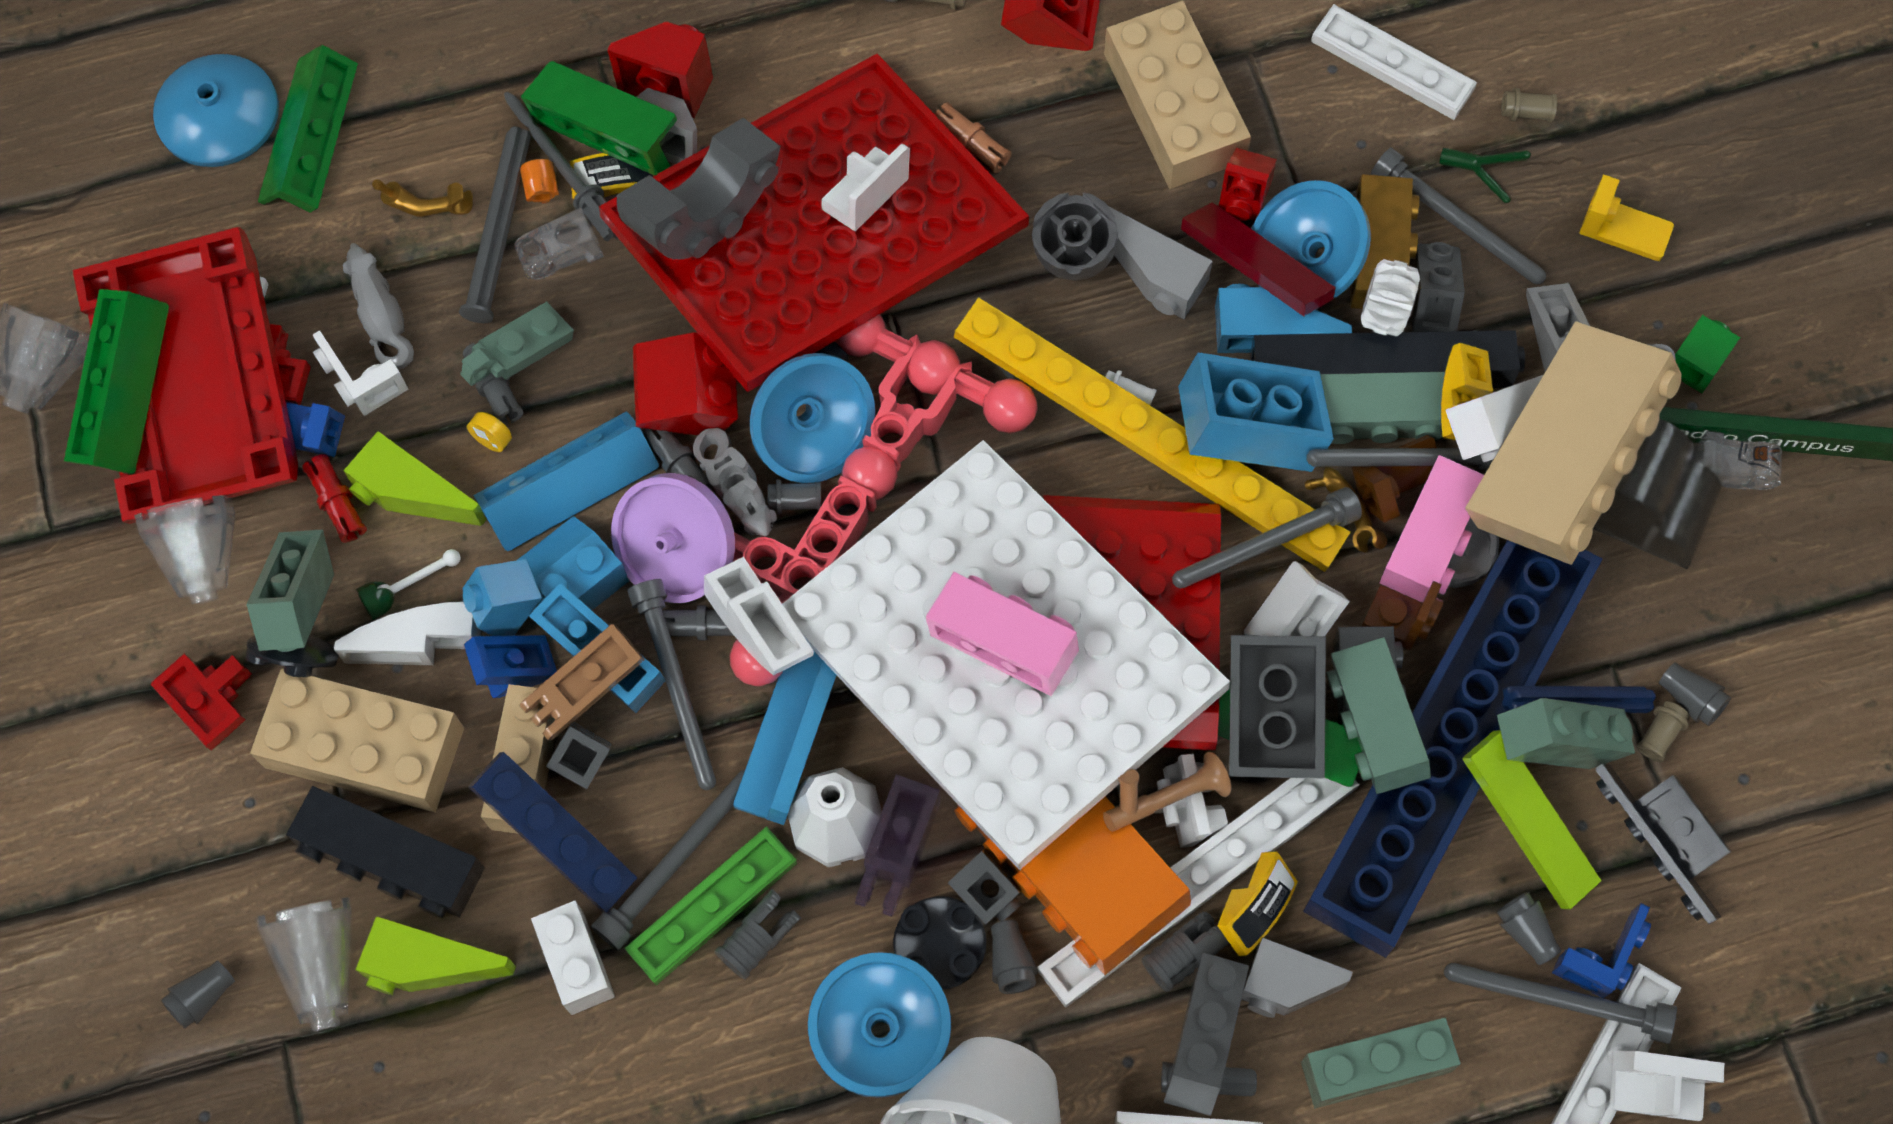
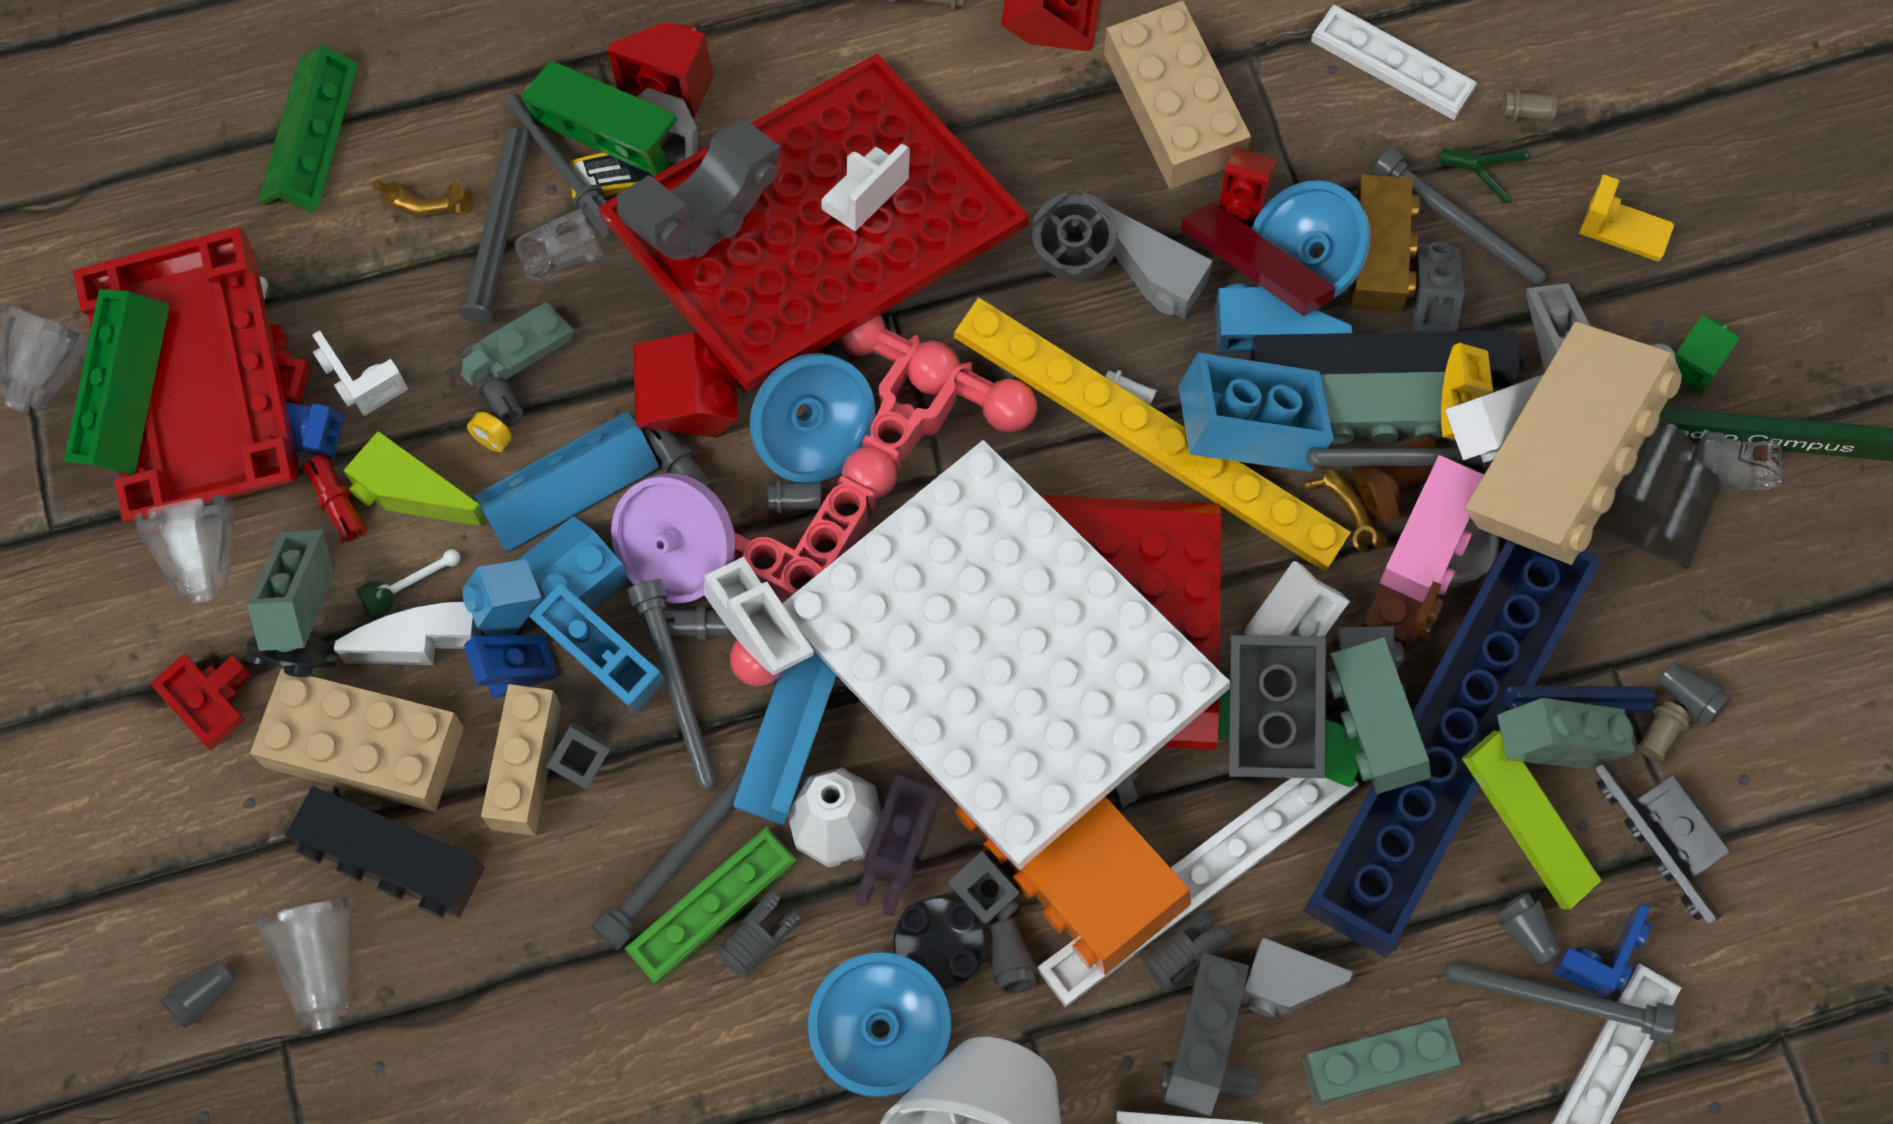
(219, 127): dark azure dish -> none
(377, 307): light grey animal -> none
(421, 960): lime slope -> none
(539, 180): orange hose -> none
(552, 832): dark blue plate -> none
(573, 957): white brick -> none
(583, 681): medium nougat hinge -> none
(734, 482): light grey animal -> none
(974, 138): nougat pin -> none
(1003, 632): bright pink brick -> none
(1134, 808): medium nougat piece -> none
(1190, 815): white hips -> none
(1256, 909): slope -> none
(1338, 509): dark grey piece -> none
(1390, 297): white gear -> none
(1661, 1084): white panel -> none

